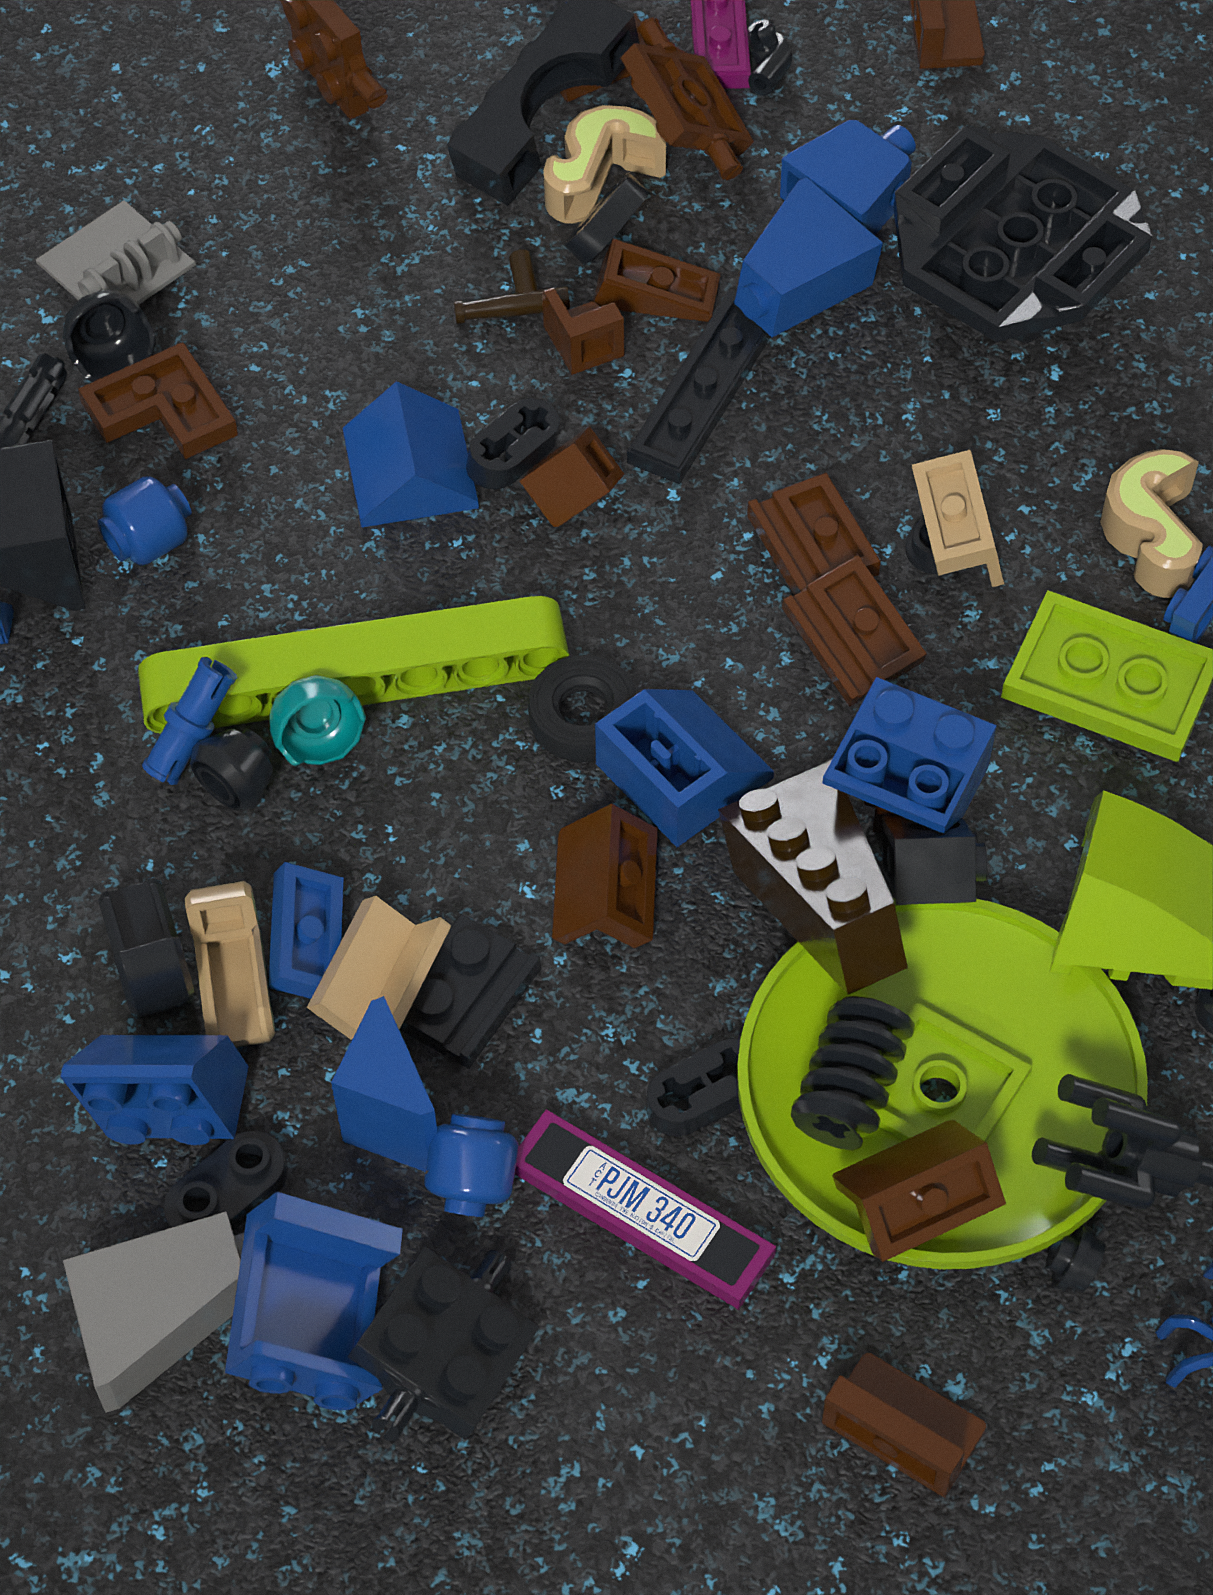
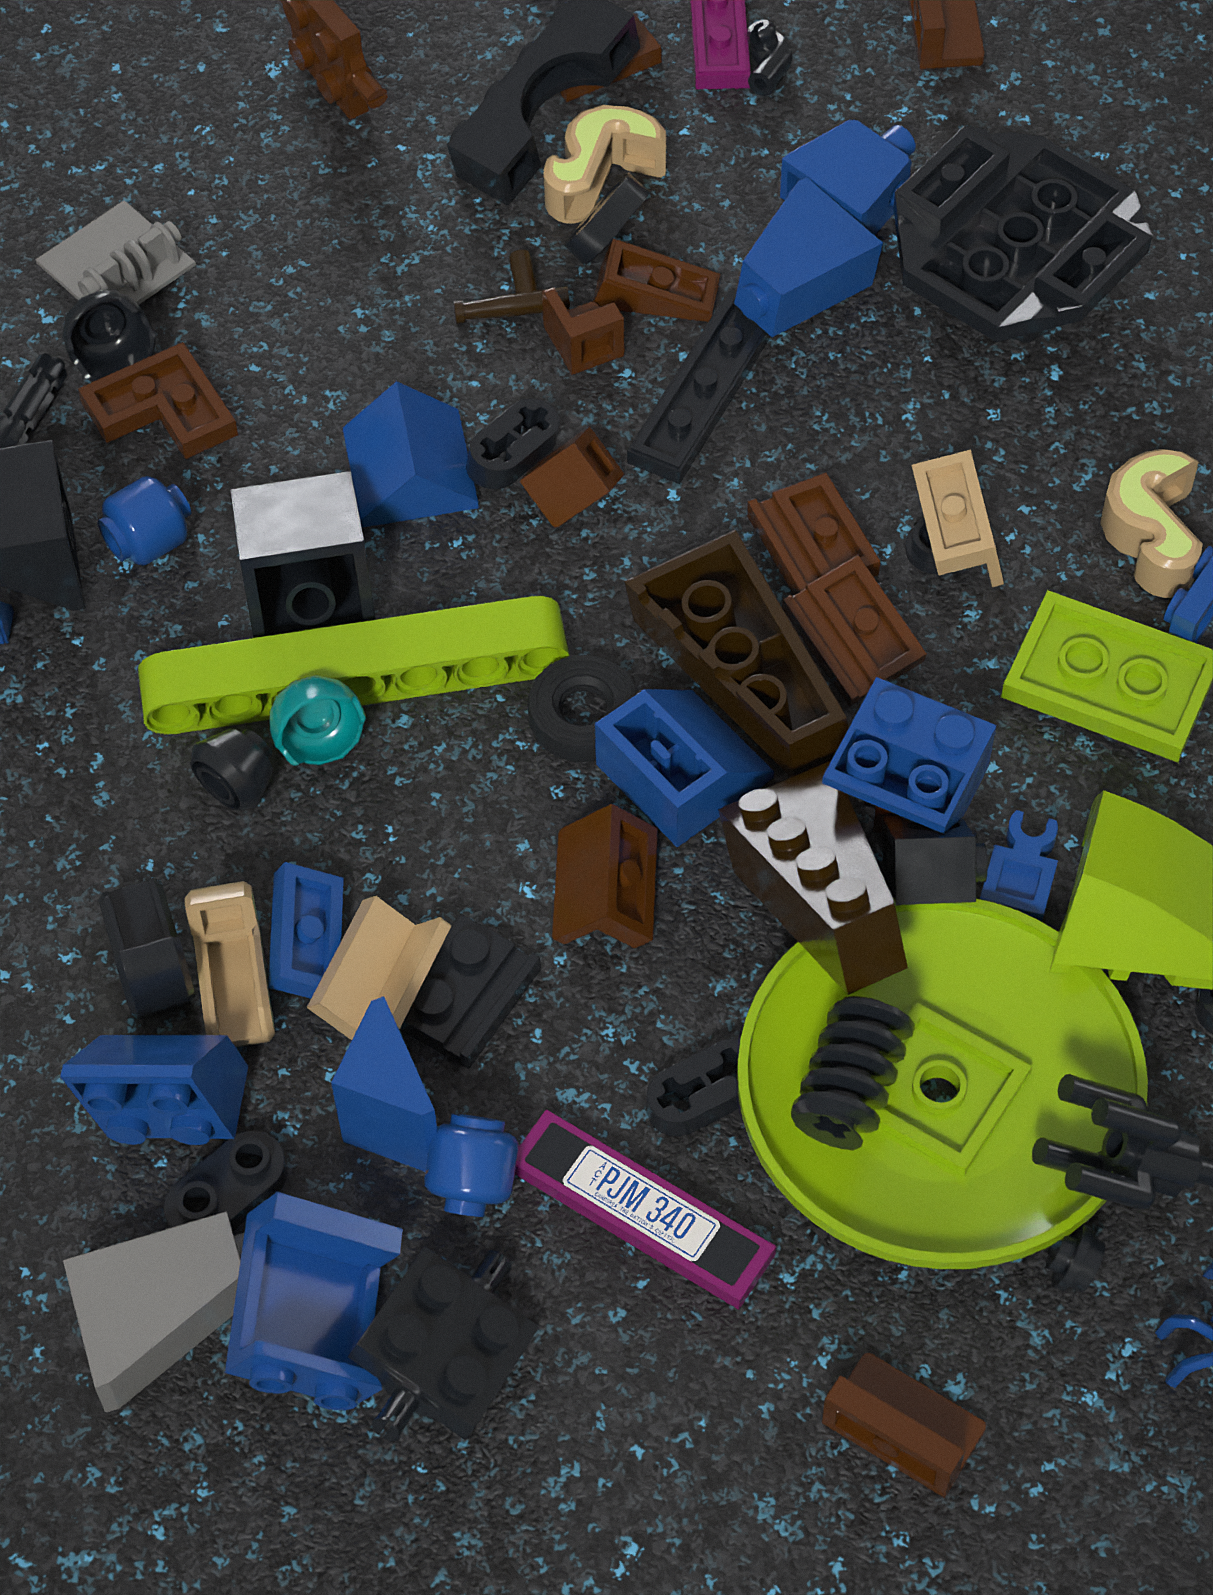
(189, 720): blue pin -> none
(302, 554): none -> black slope
(686, 99): reddish brown plate -> none
(741, 649): none -> dark brown wedge
(921, 1188): reddish brown panel -> none
(1022, 874): none -> blue plate

